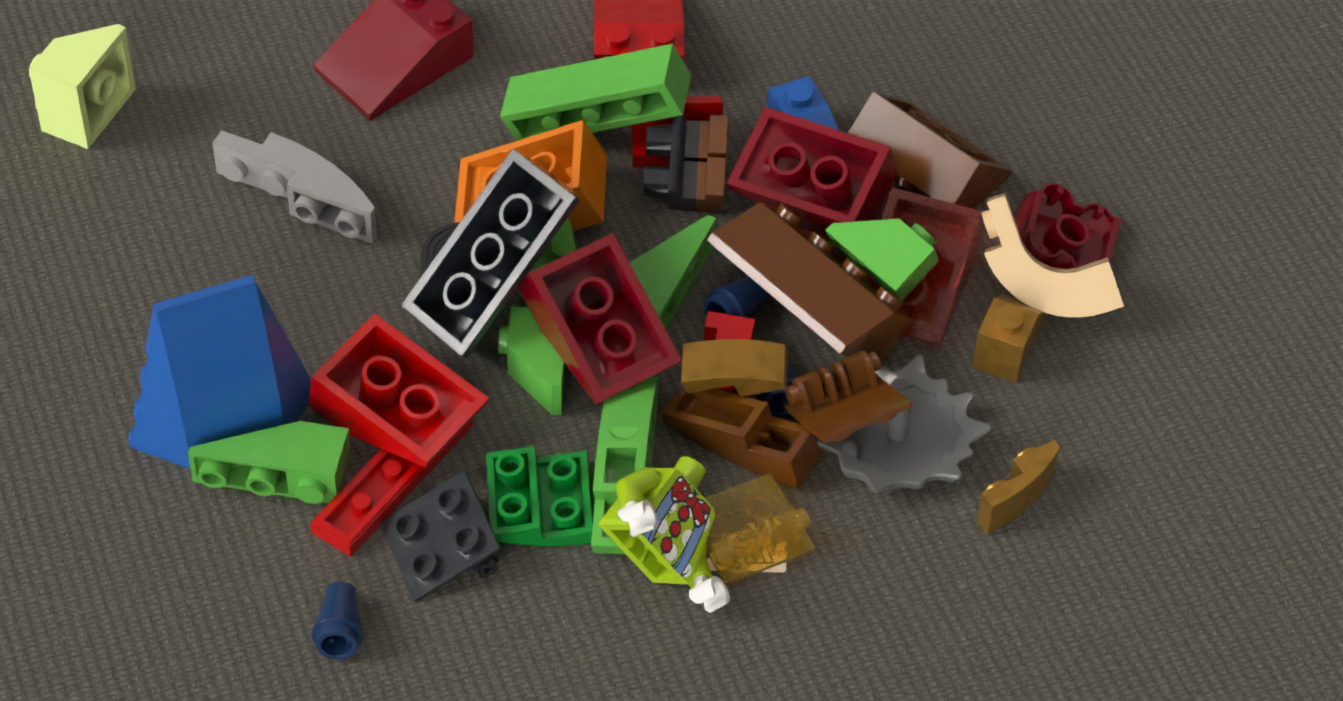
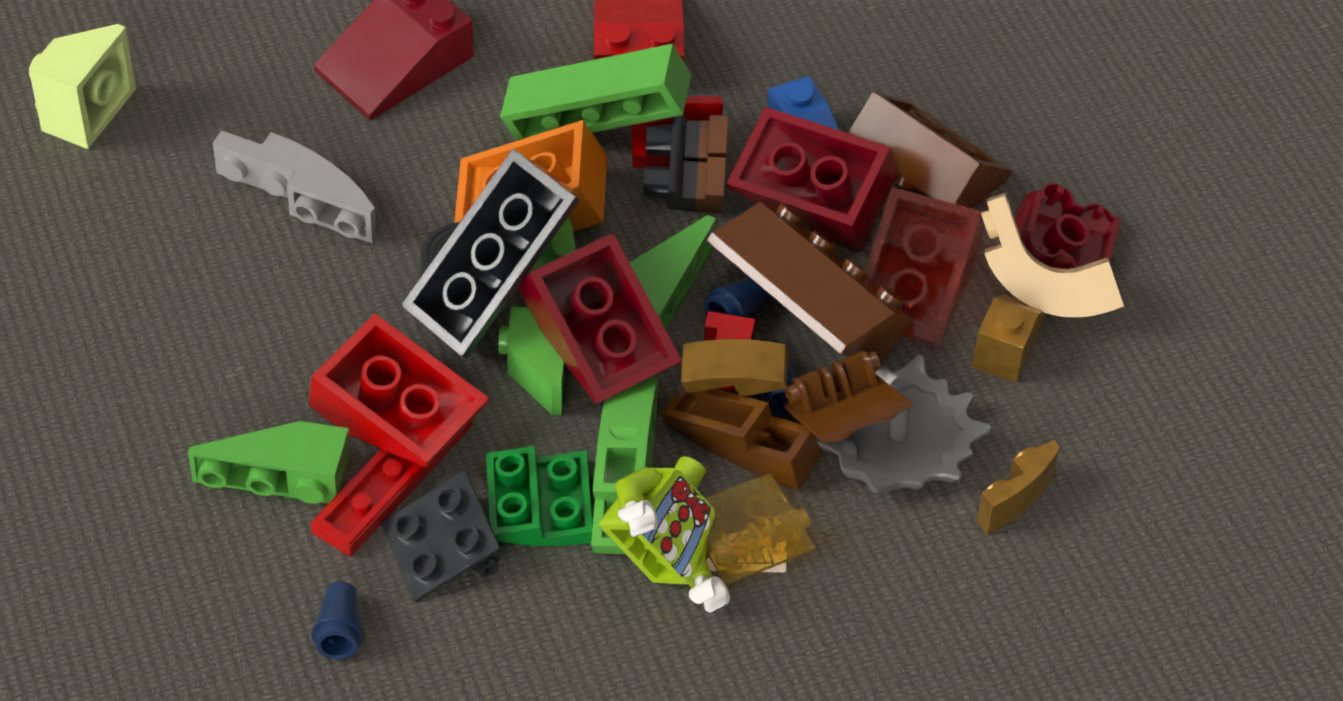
(215, 371): blue wedge -> none
(888, 250): bright green slope -> none

